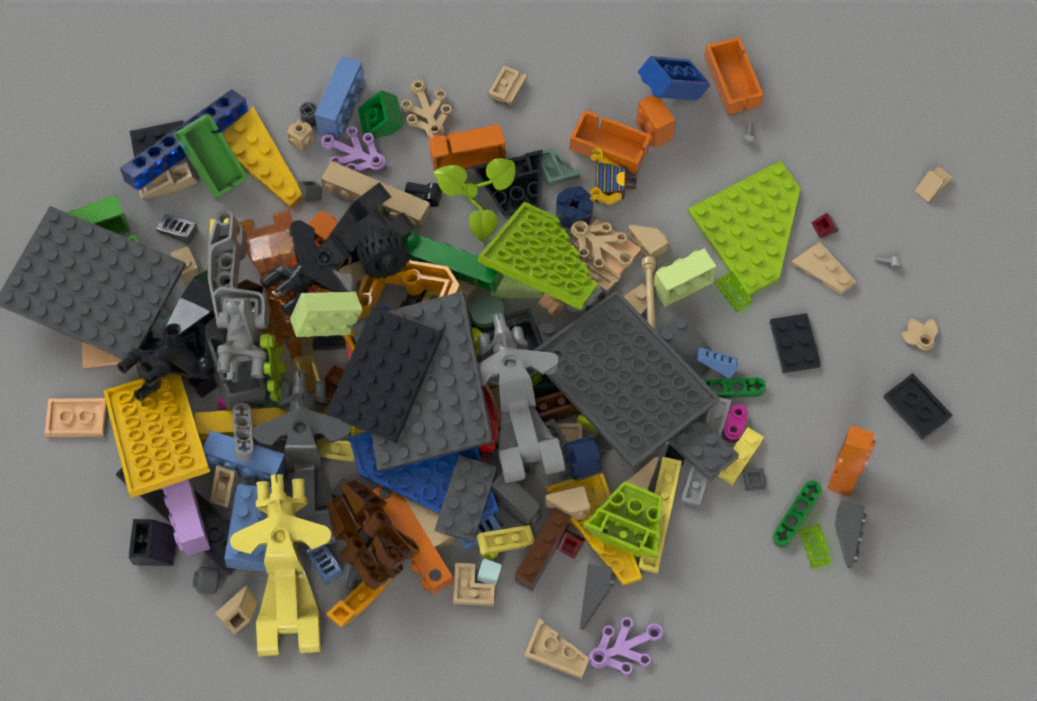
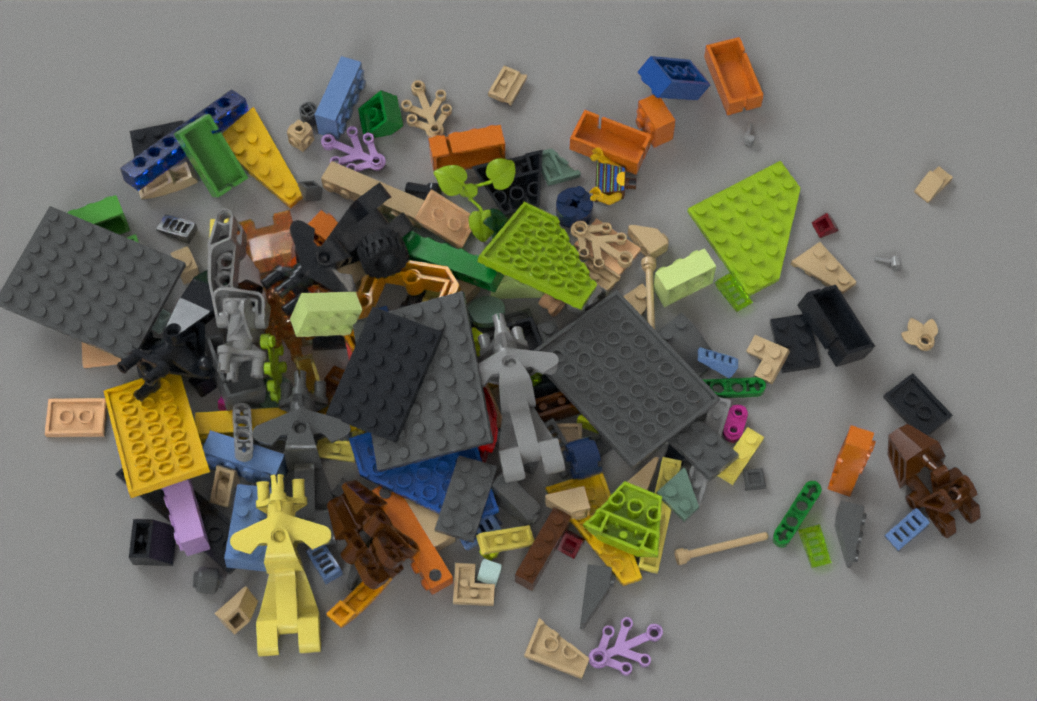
(444, 219): none -> light nougat tile
(495, 221): none -> dark green plate
(679, 495): none -> sand green wing
(683, 555): none -> tan piece
(772, 358): none -> tan plate
(836, 325): none -> black piece
(910, 452): none -> reddish brown piece
(914, 515): none -> medium blue slope

